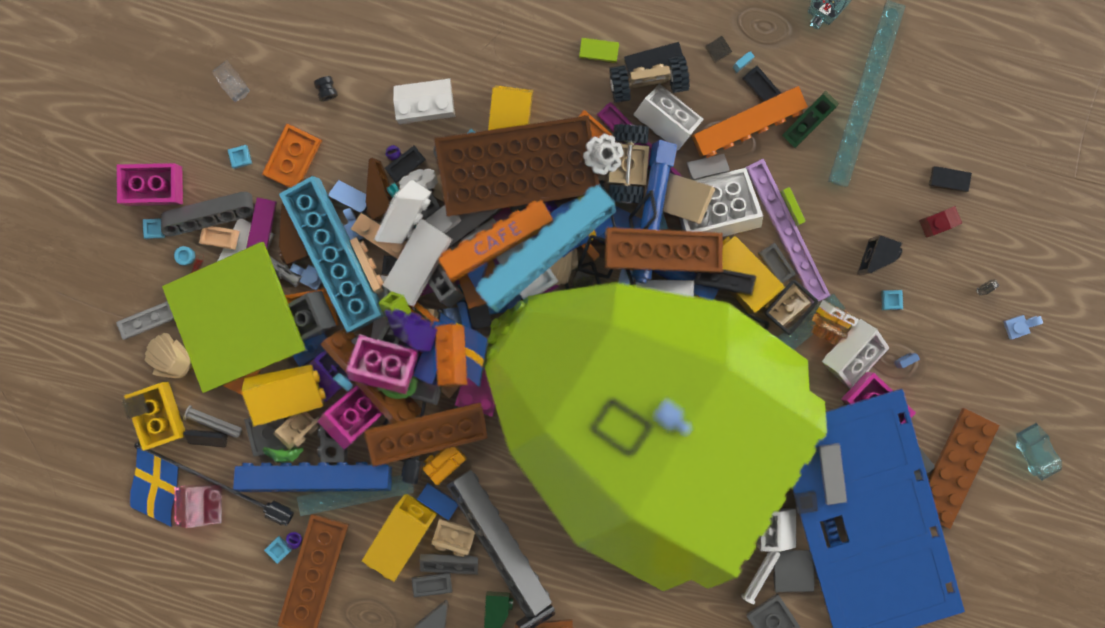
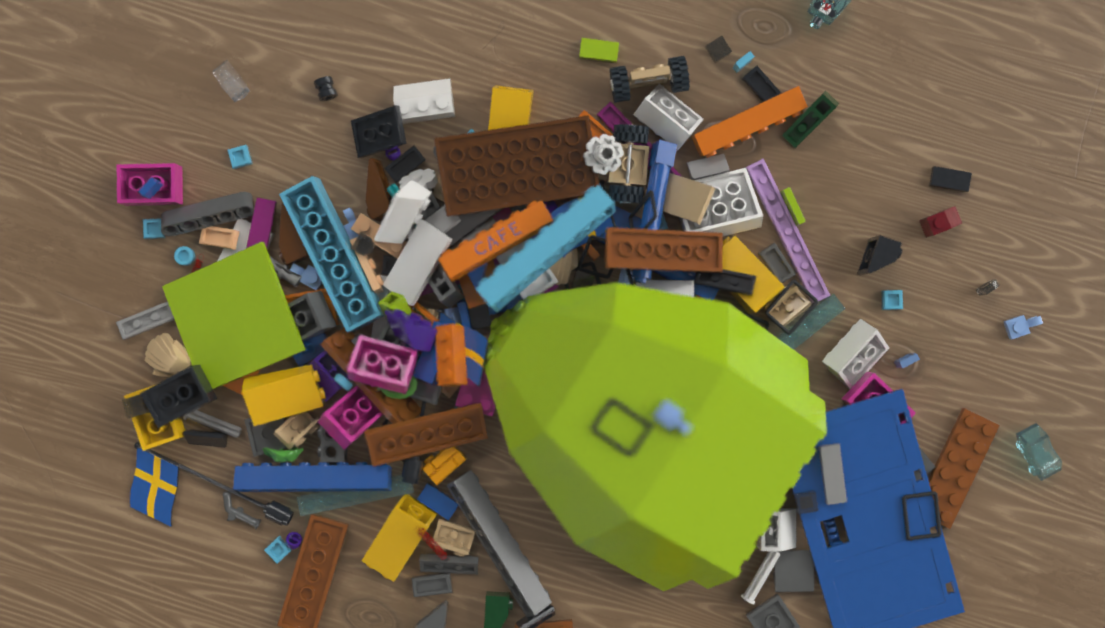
(150, 188): none -> blue tile
(178, 395): none -> black slope
(197, 505): clear pink slope -> none
(238, 513): none -> dark grey piece
(291, 156): orange tile -> none
(349, 196): light blue slope -> none
(363, 245): none -> clear smoke tile
(378, 131): none -> black tile
(433, 544): none -> red piece
(652, 57): black tile -> none
(834, 320): clear orange hips -> none
(866, 93): clear light blue plate -> none
(936, 512): none -> black piece

